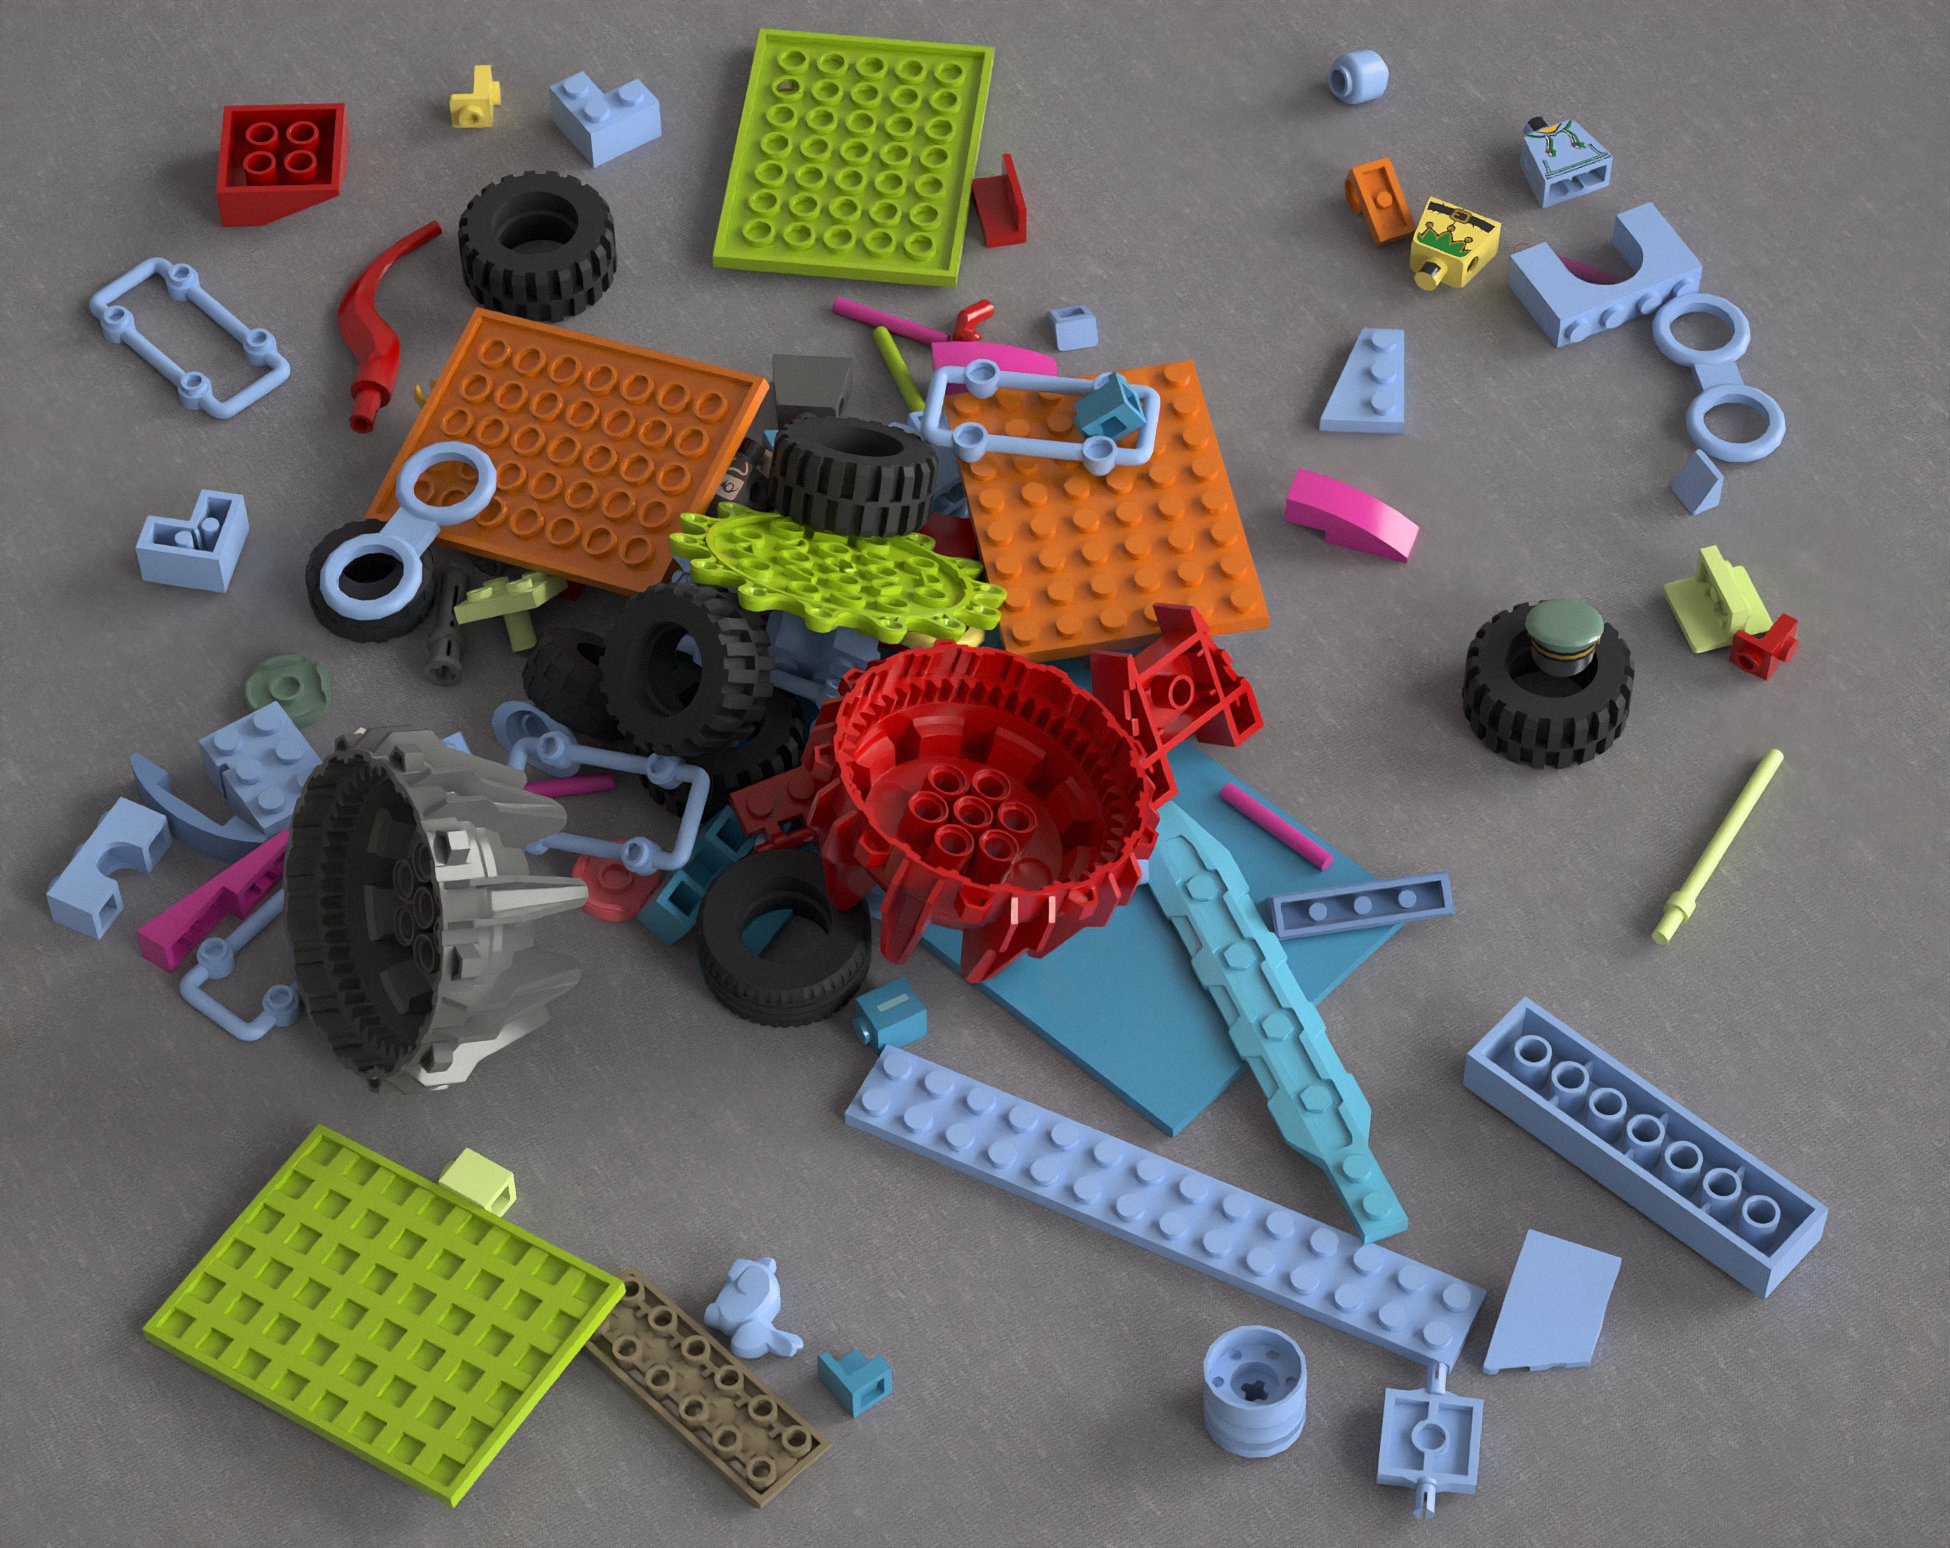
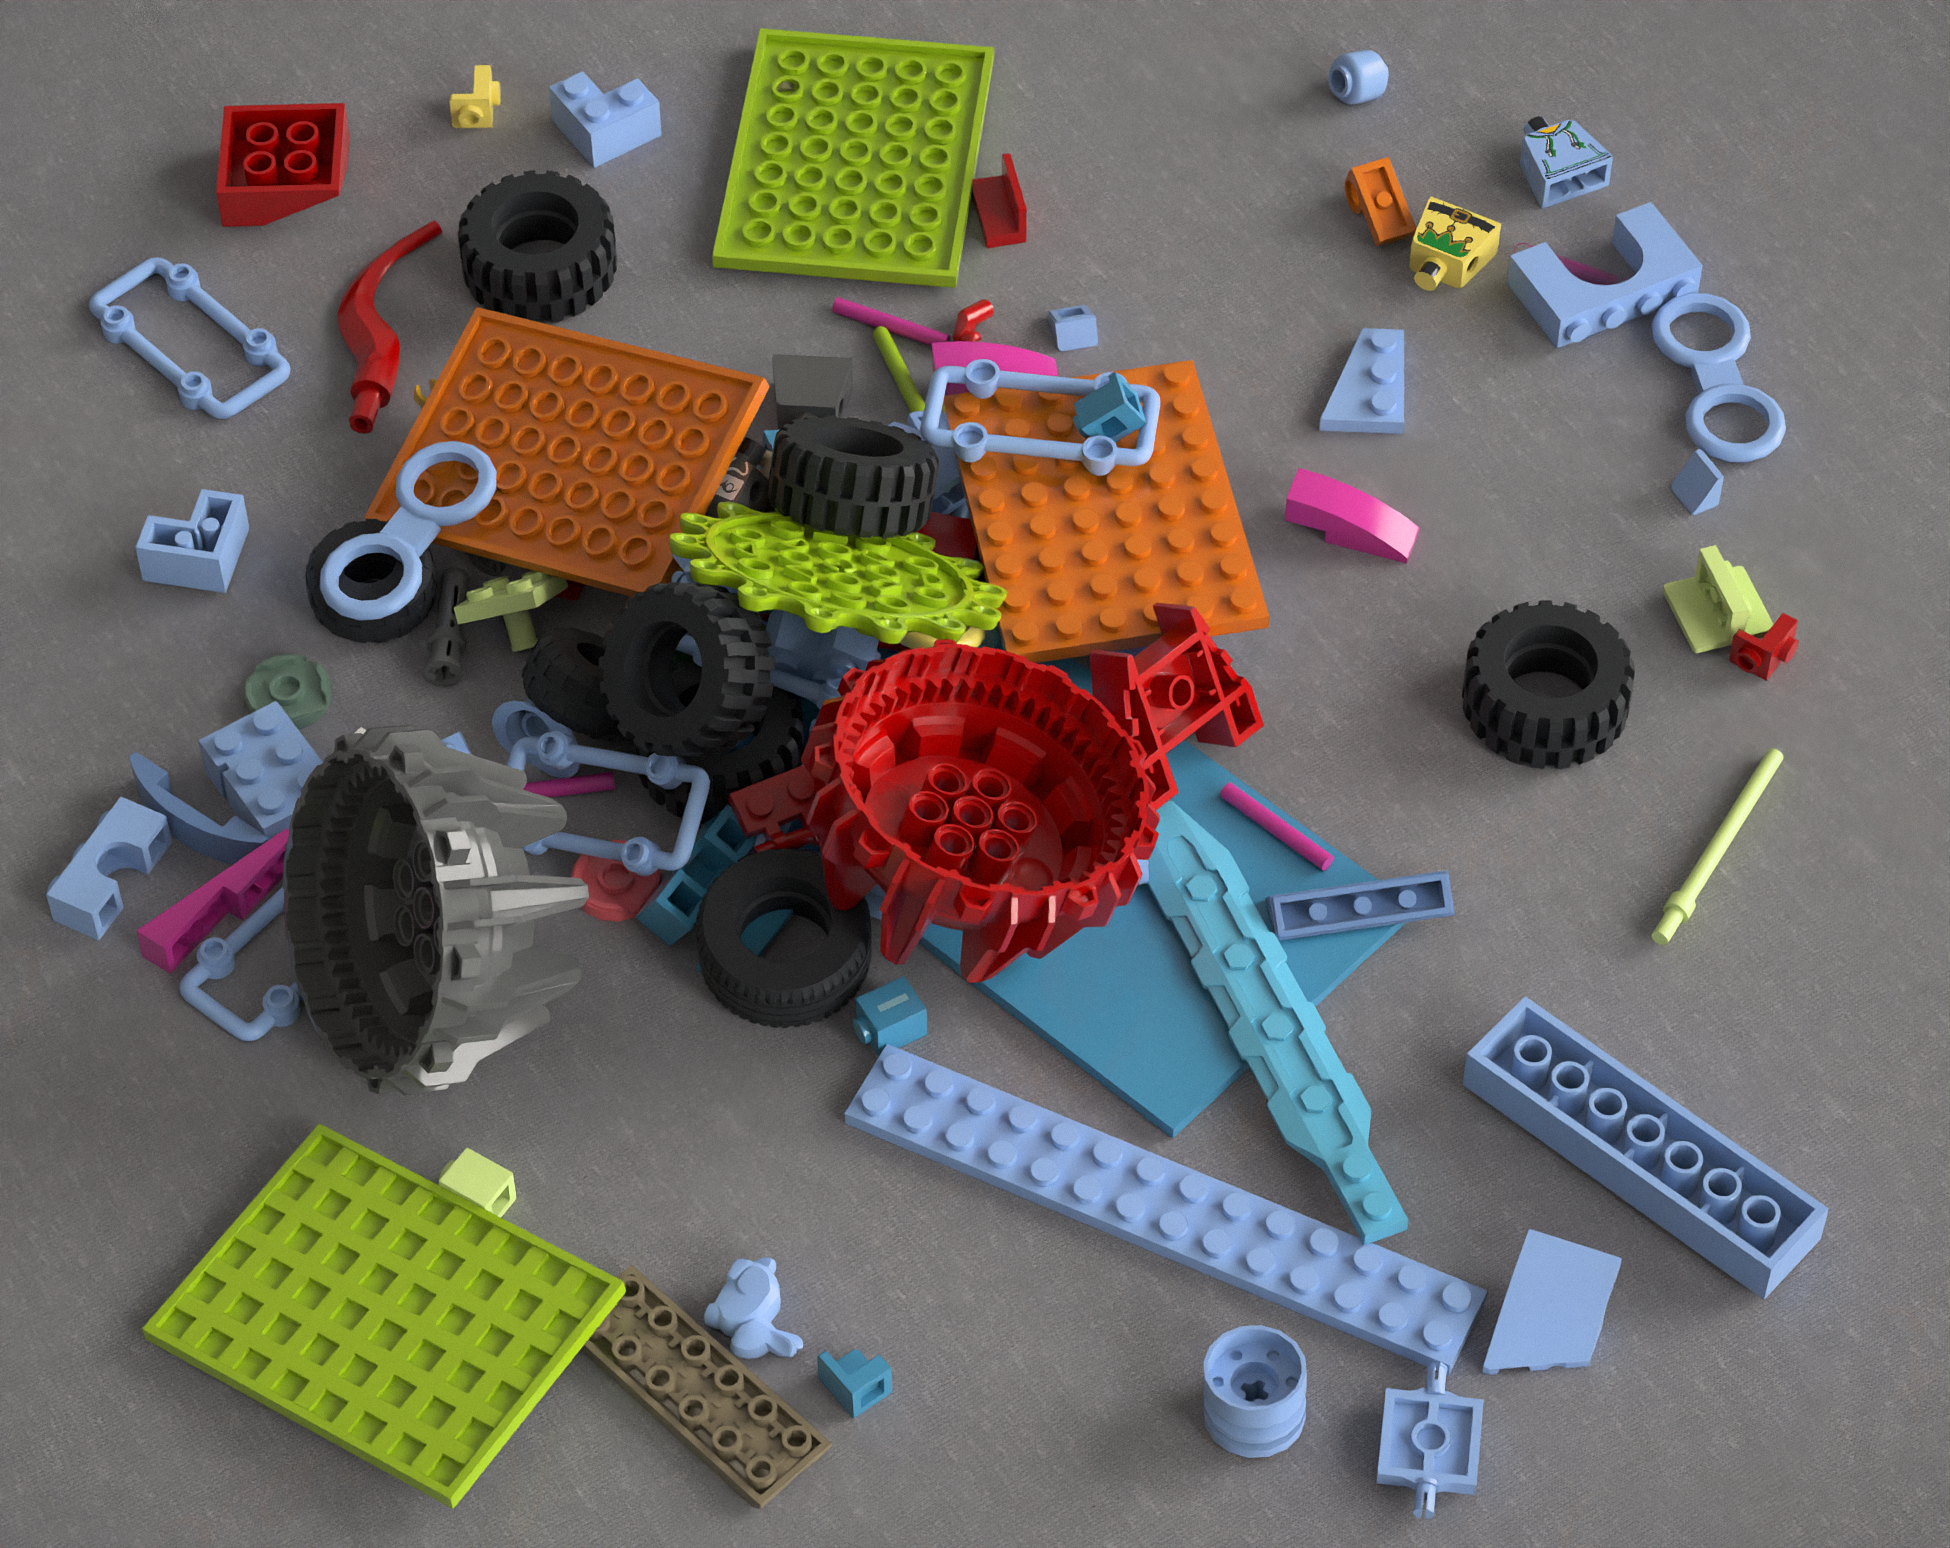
(1563, 635): sand green piece -> none

